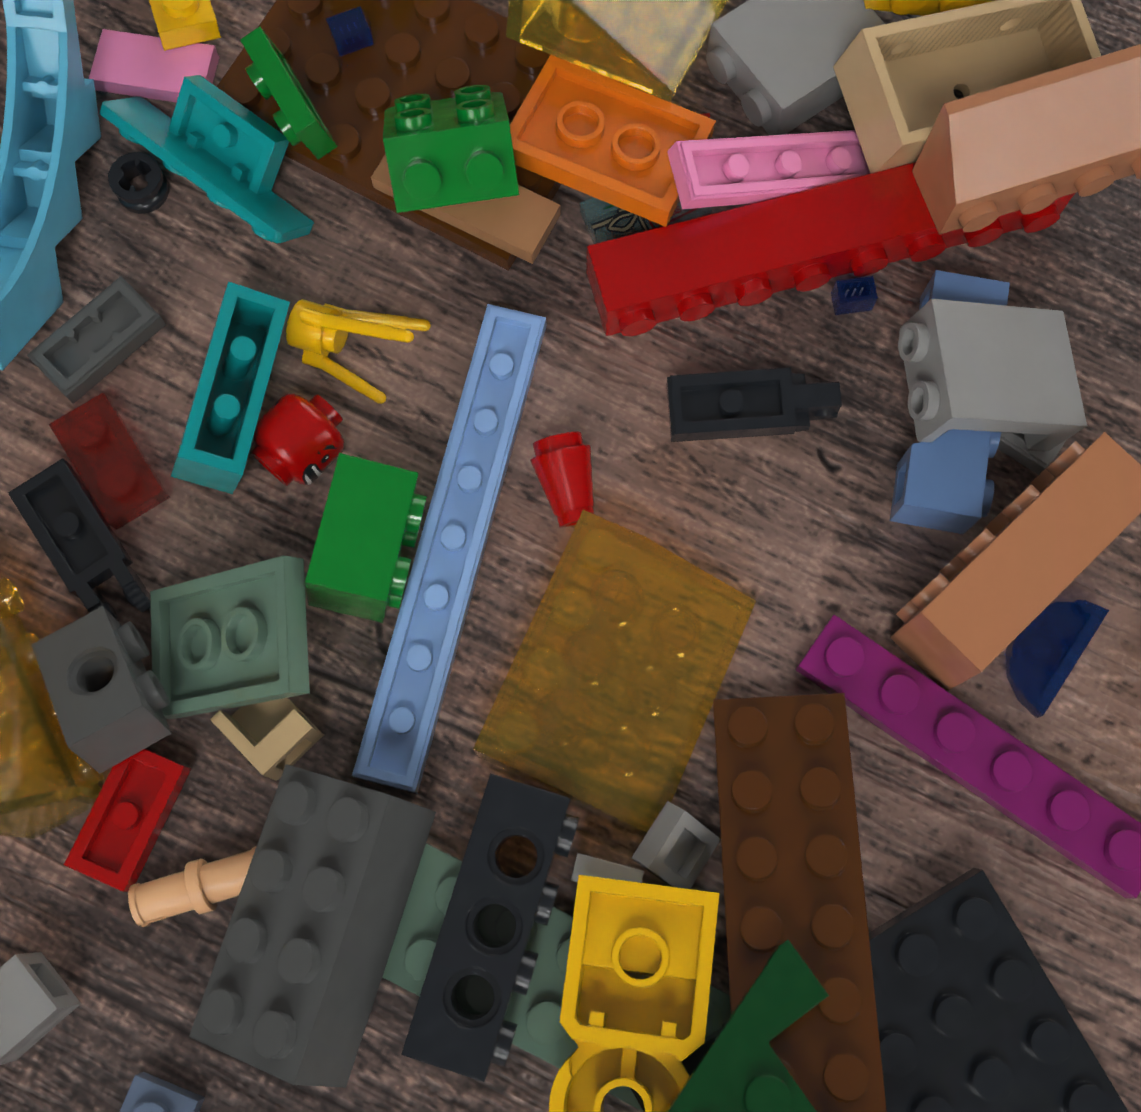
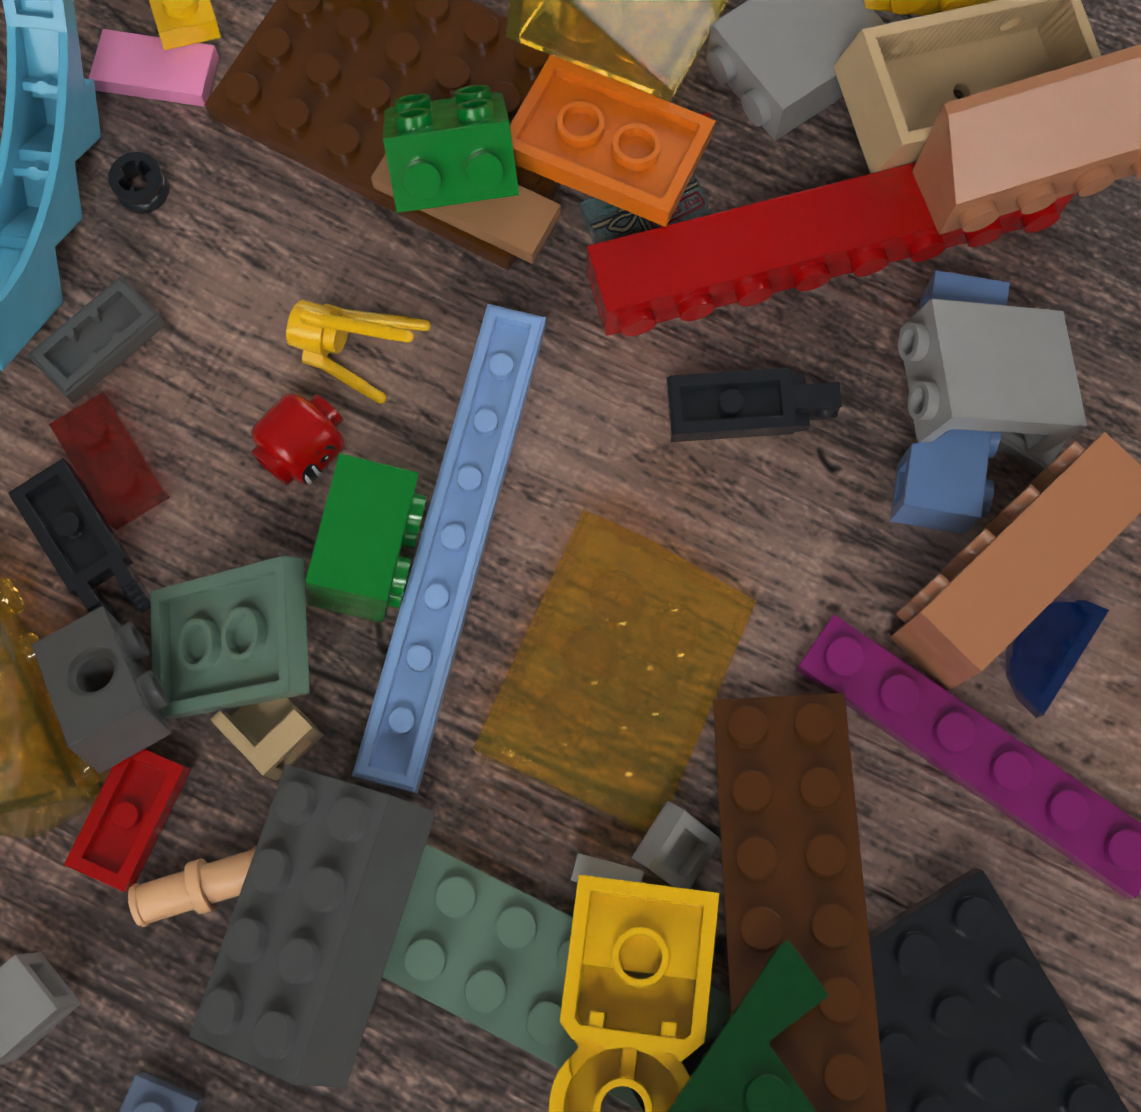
(219, 150): teal bracket -> none
(230, 389): teal brick -> none
(275, 78): green plate -> none
(350, 31): clear blue piece -> none
(440, 1027): black brick -> none
(565, 475): red cone -> none
(762, 166): bright pink tile -> none
(854, 295): clear blue piece -> none

